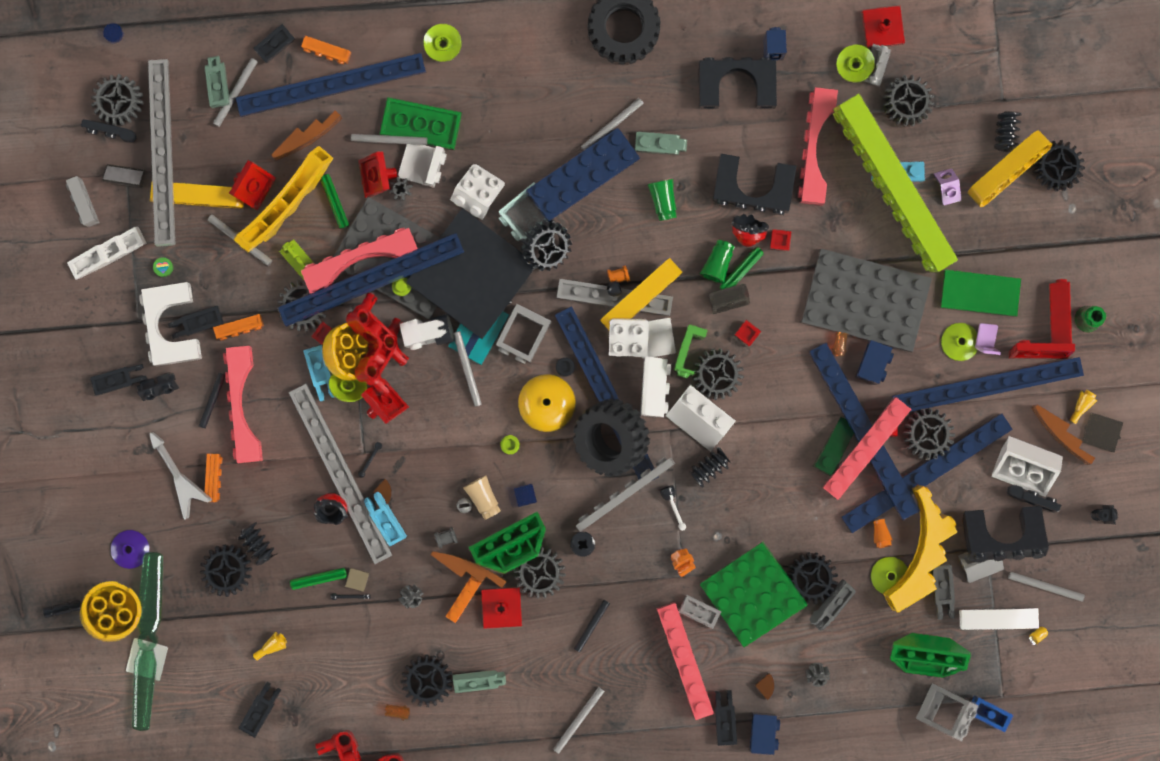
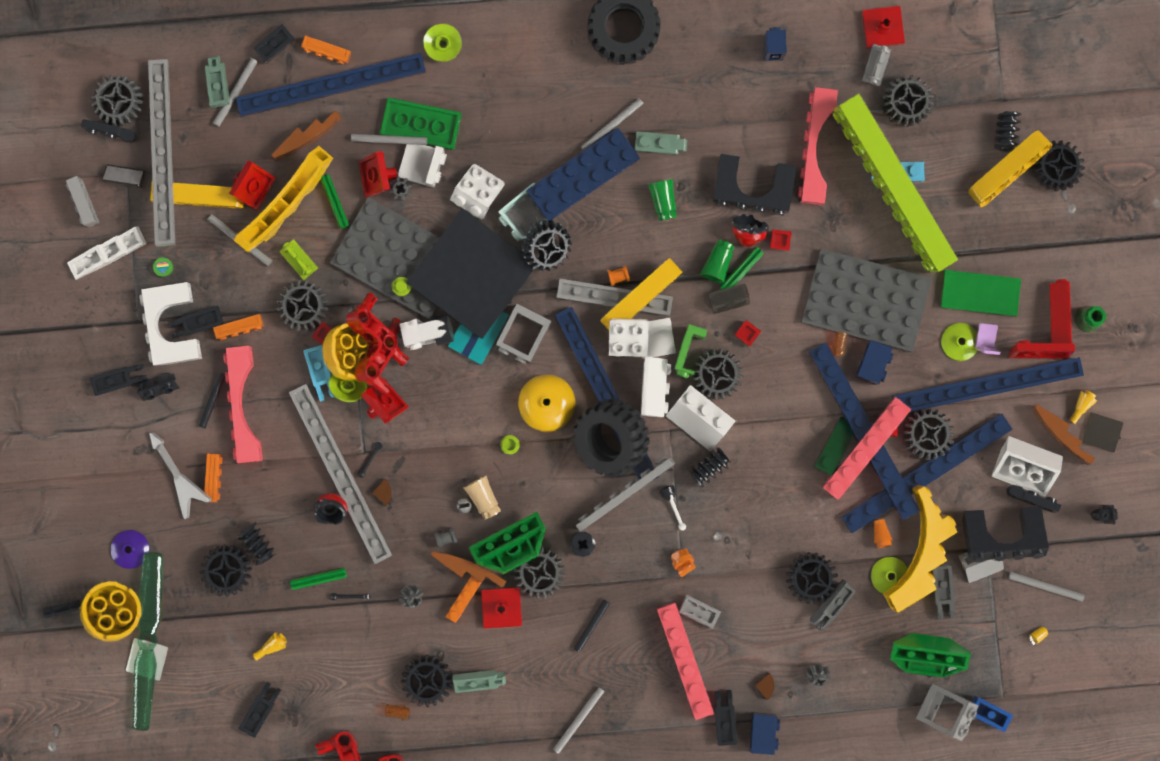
(113, 33): clear blue tile -> none
(357, 579): dark tan tile -> none
(371, 280): dark blue plate -> none
(385, 520): medium azure hinge -> none
(391, 246): coral arch -> none
(467, 368): light grey bar -> none
(525, 495): clear blue tile -> none
(565, 367): black tile -> none
(614, 289): black hinge -> none
(753, 594): green plate -> none
(761, 72): black arch -> none
(855, 54): lime dish -> none
(949, 187): lavender bracket -> none
(999, 618): white slope -> none

